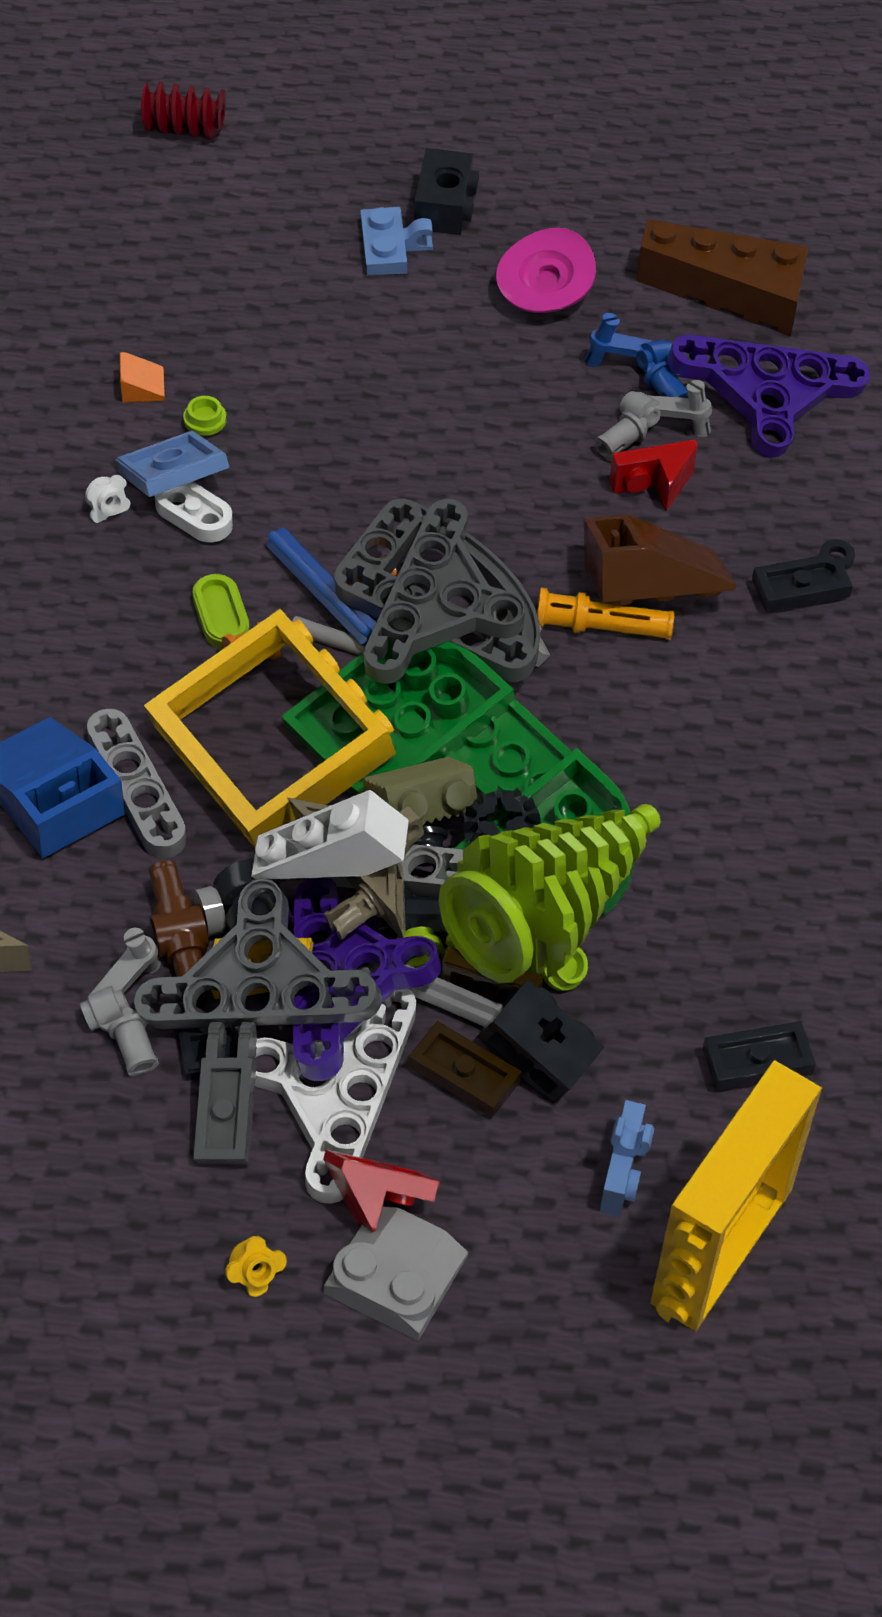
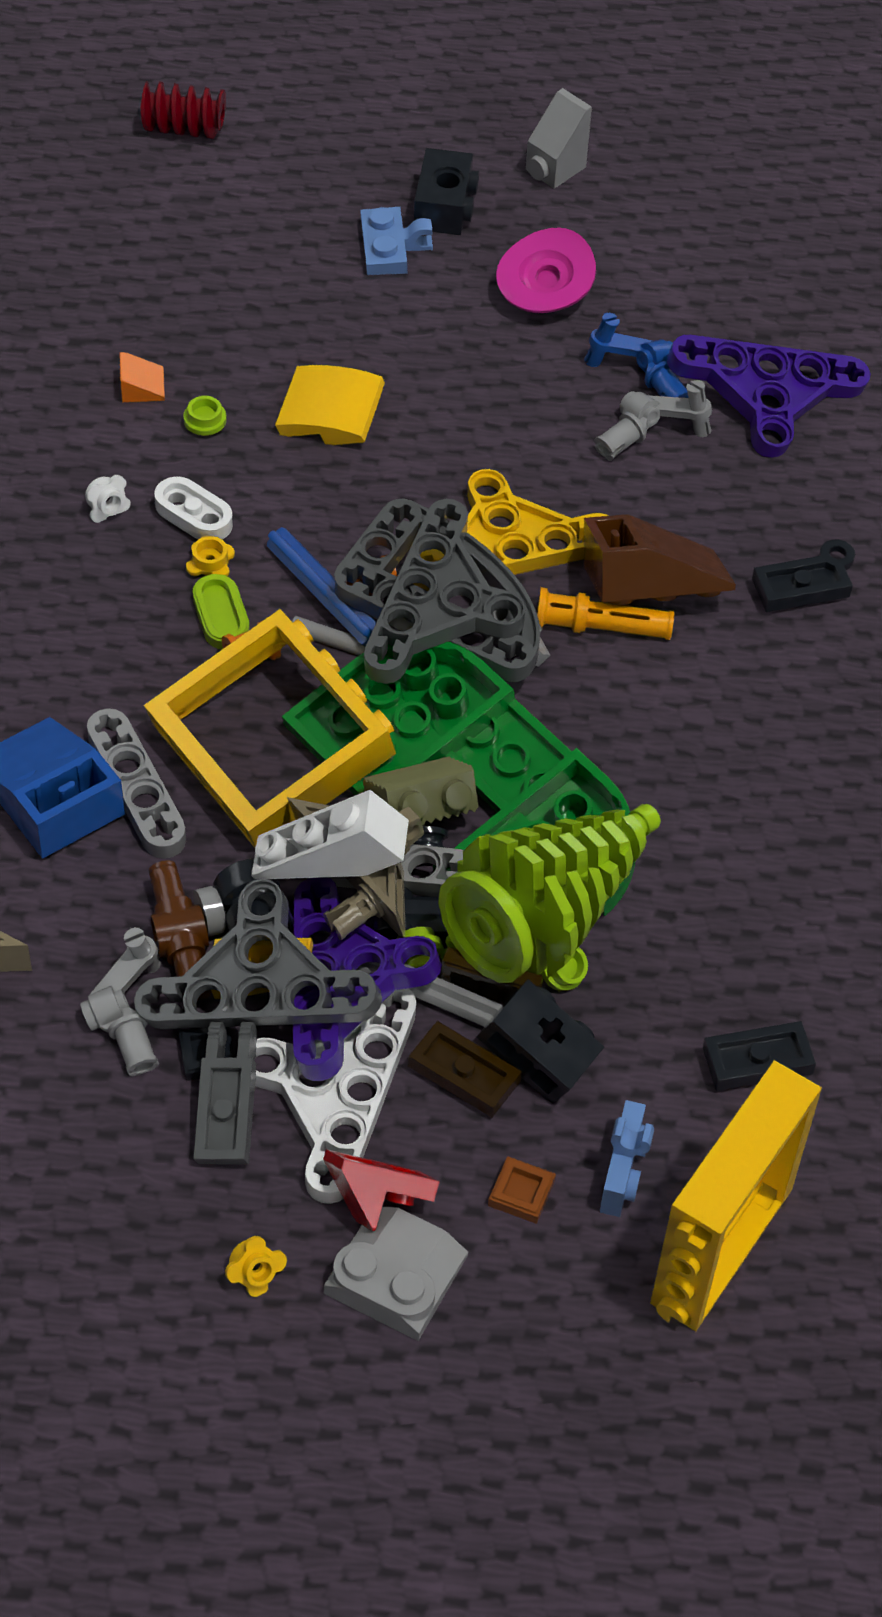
(171, 463): medium blue tile -> none
(210, 548): none -> yellow plate
(330, 403): none -> yellow slope
(483, 811): black gear -> none
(521, 1190): none -> dark orange tile
(529, 530): none -> yellow beam
(560, 140): none -> light grey slope
(660, 466): red slope -> none
(725, 271): reddish brown wedge -> none

